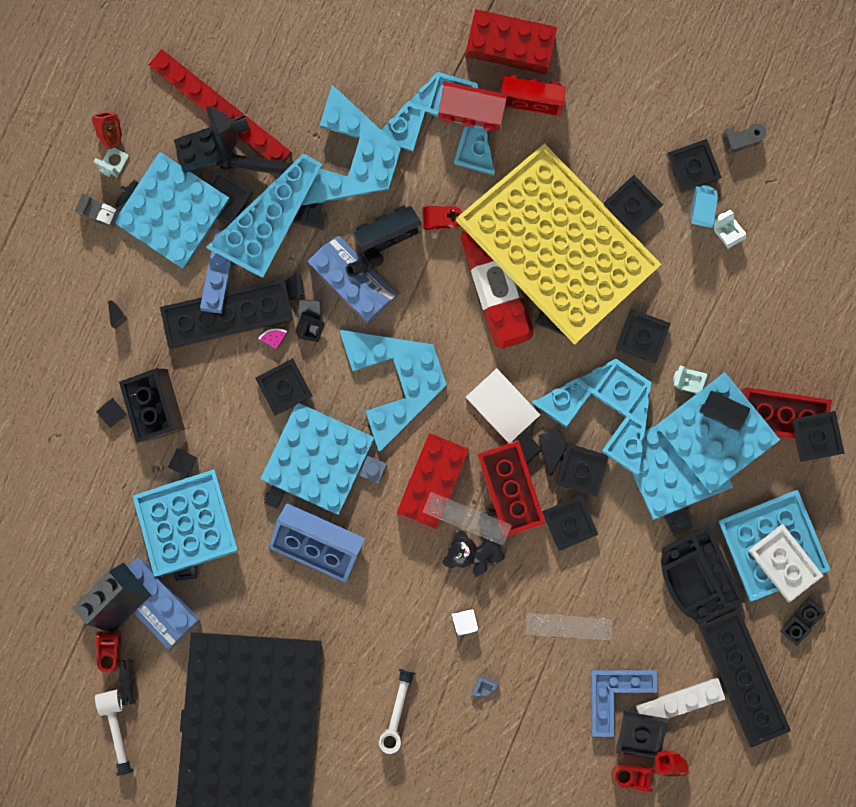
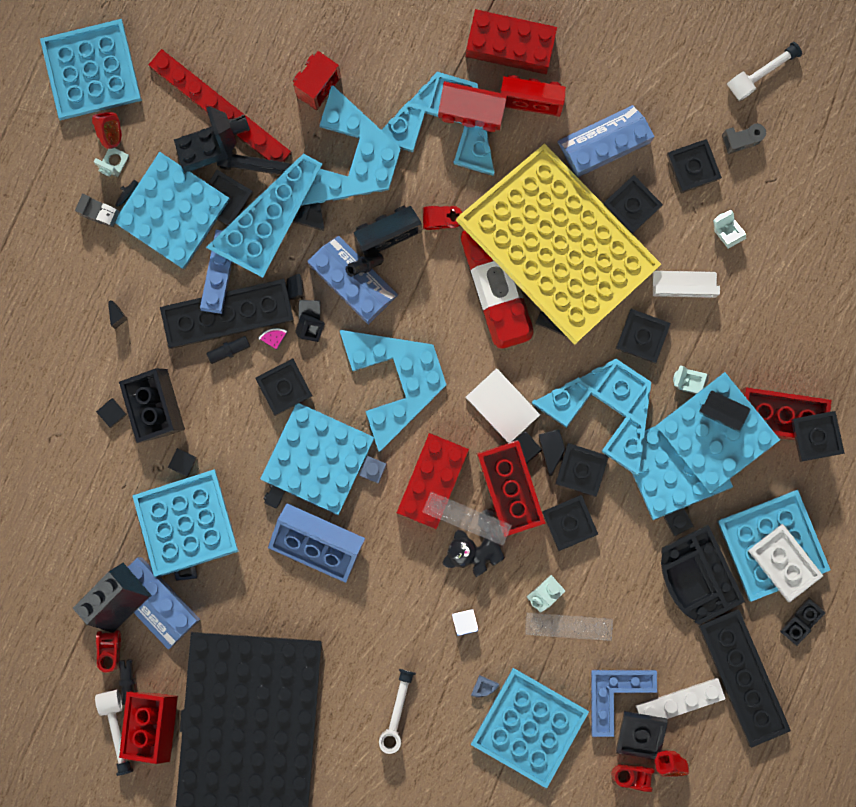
(90, 69): none -> medium azure plate
(148, 727): none -> red slope
(228, 349): none -> black pin
(316, 80): none -> red brick
(529, 727): none -> medium azure plate
(545, 594): none -> light aqua bracket
(606, 141): none -> medium blue slope
(685, 284): none -> white panel
(703, 206): medium azure slope -> none
(743, 85): none -> white piece

